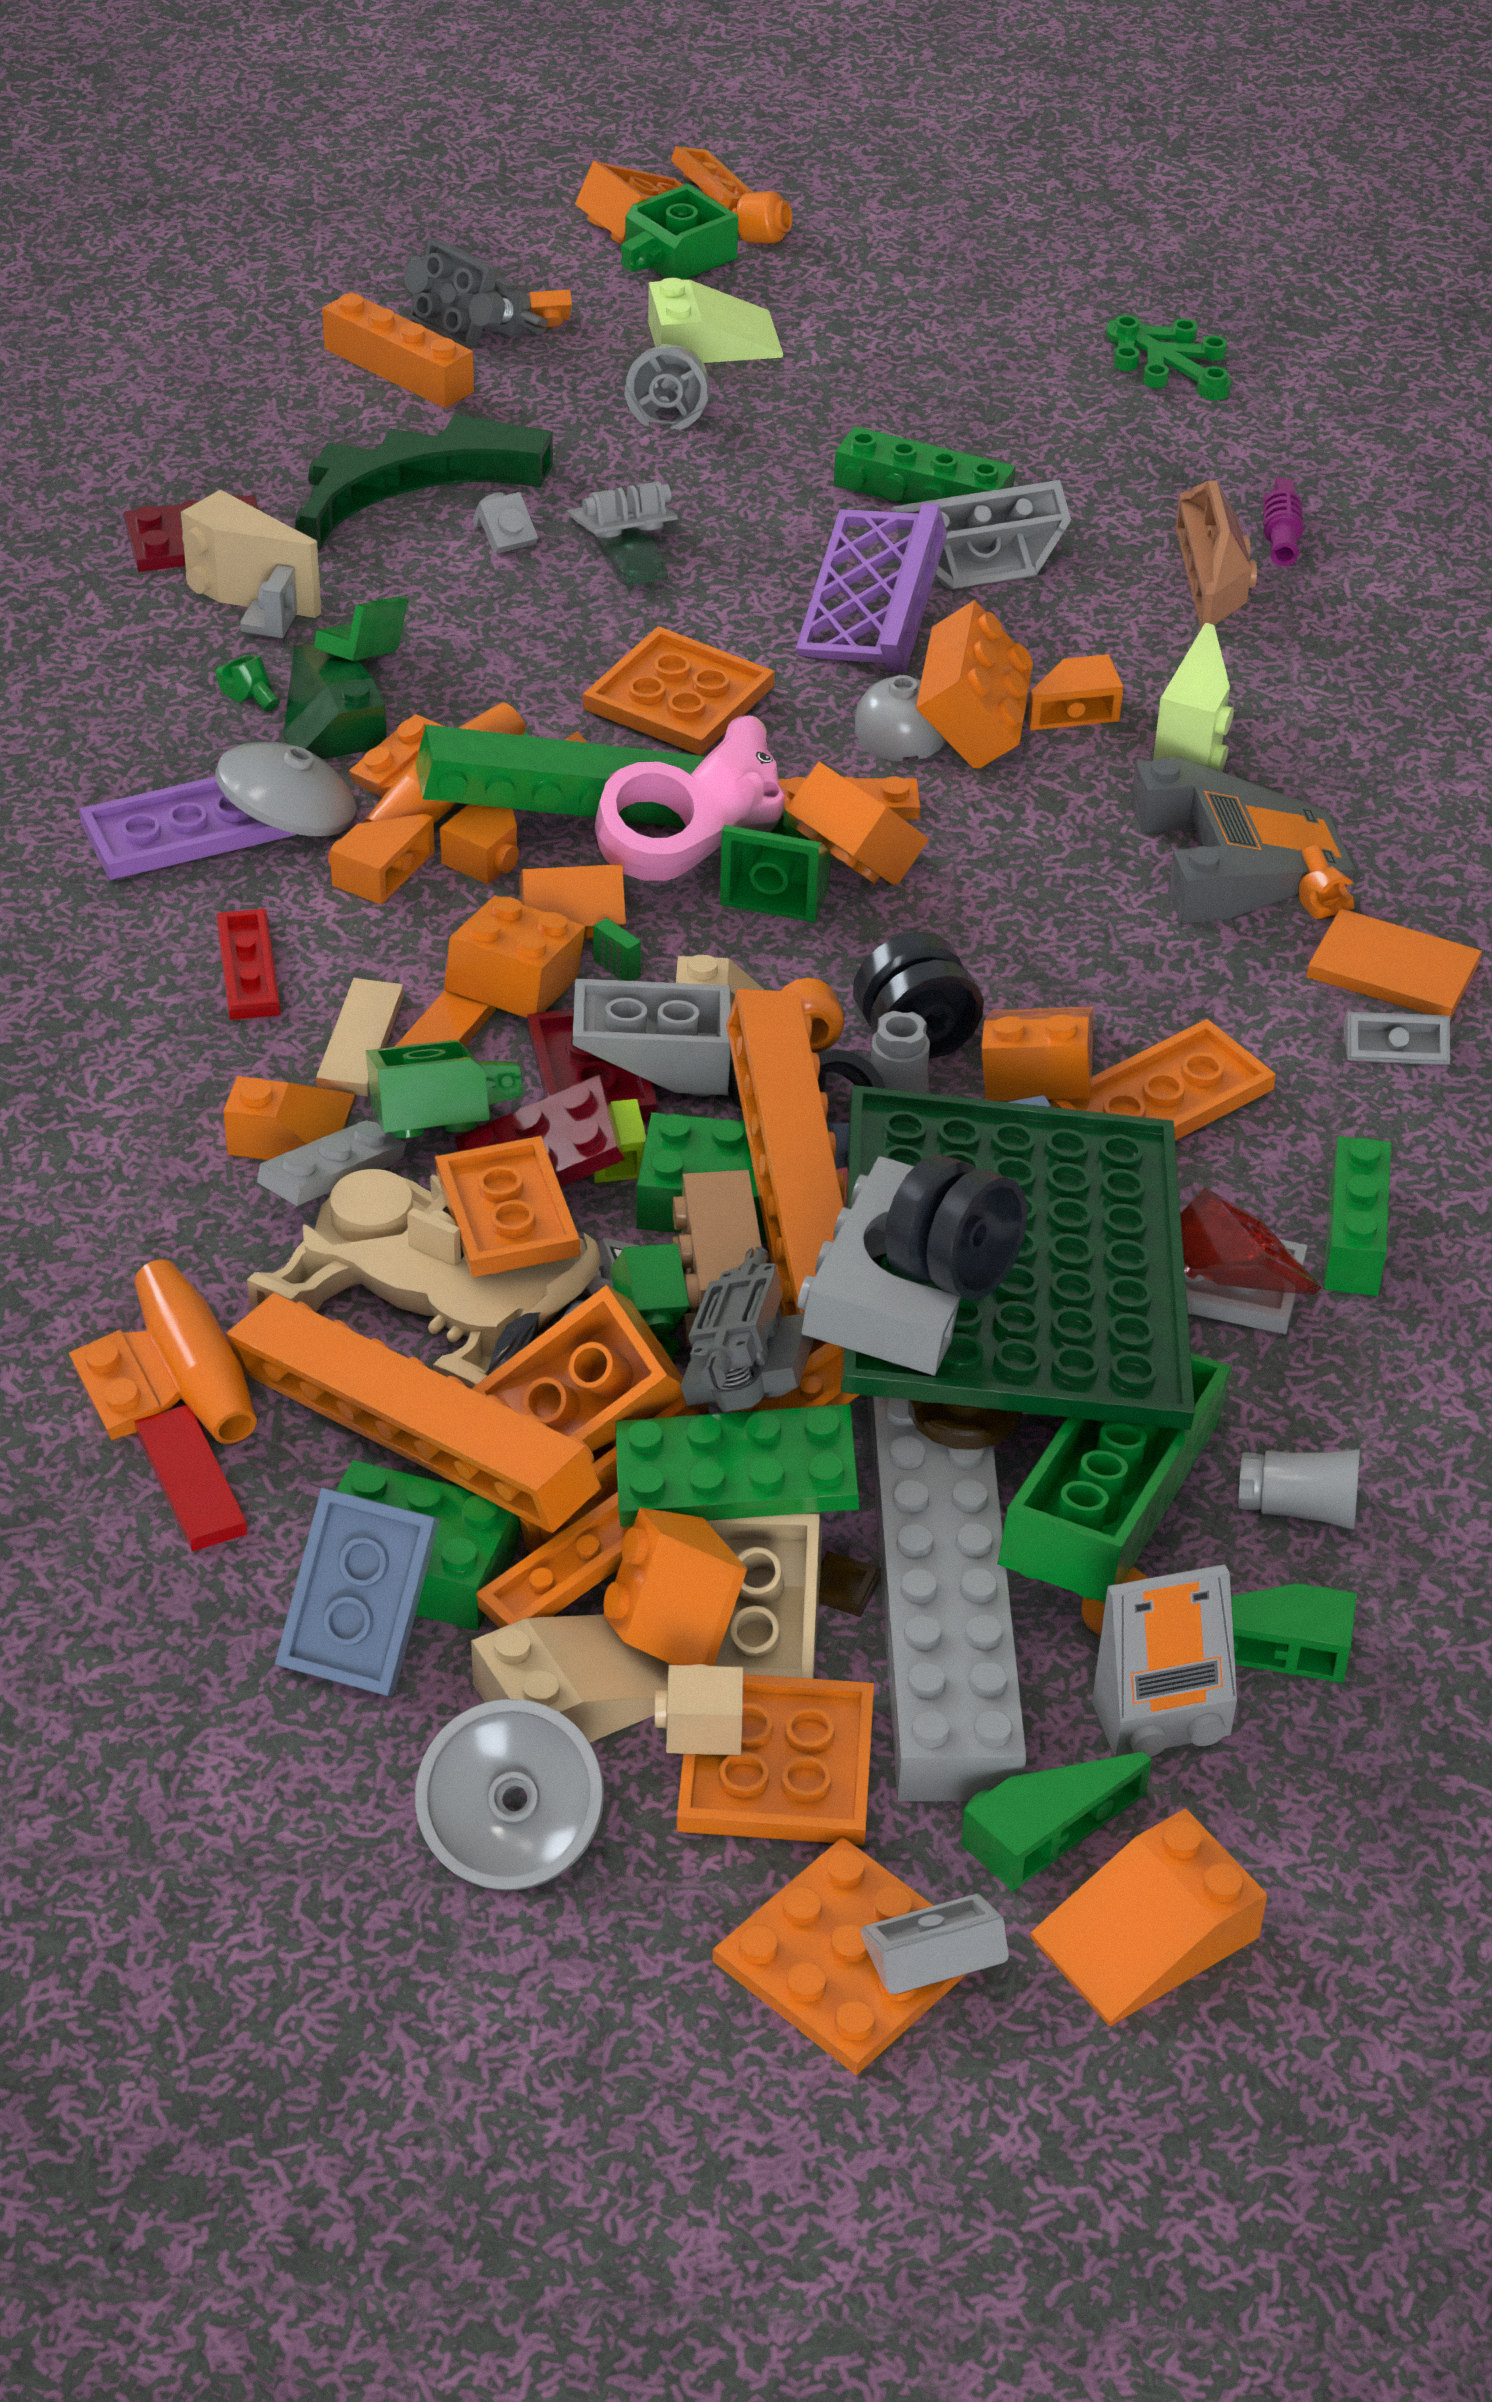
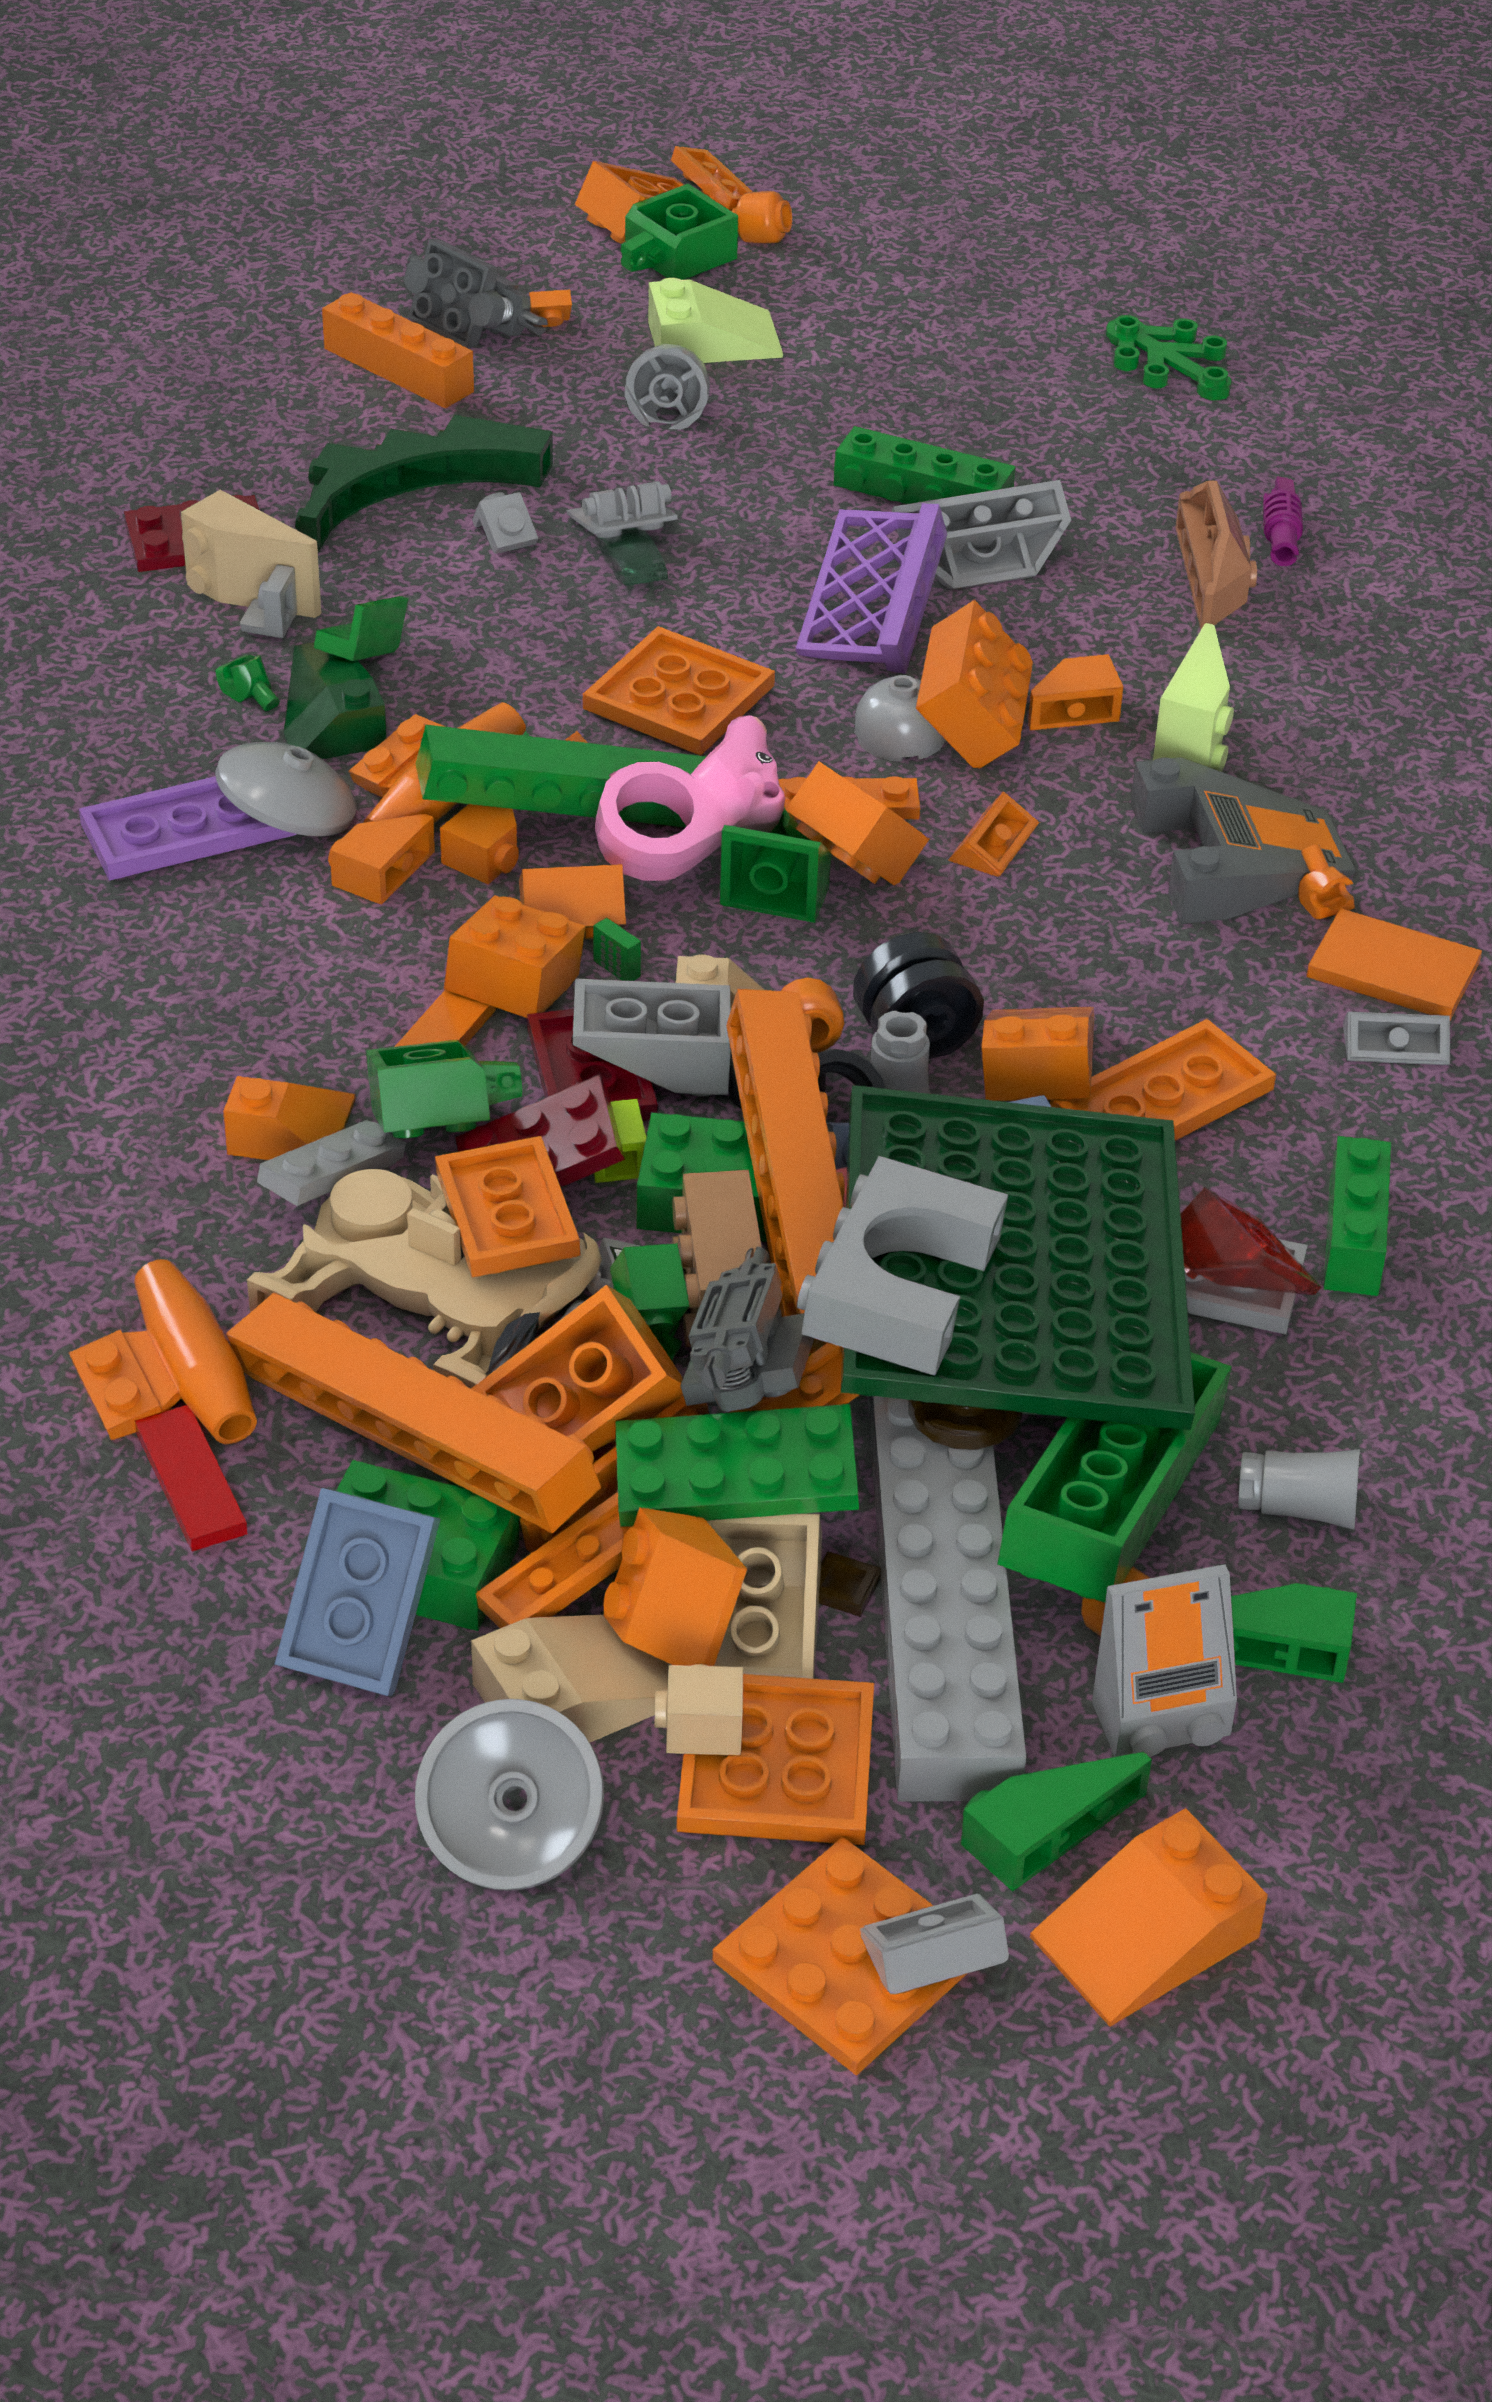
(248, 964): red tile -> none
(361, 1026): tan tile -> none
(956, 1226): black wheel -> none
(995, 837): none -> orange slope

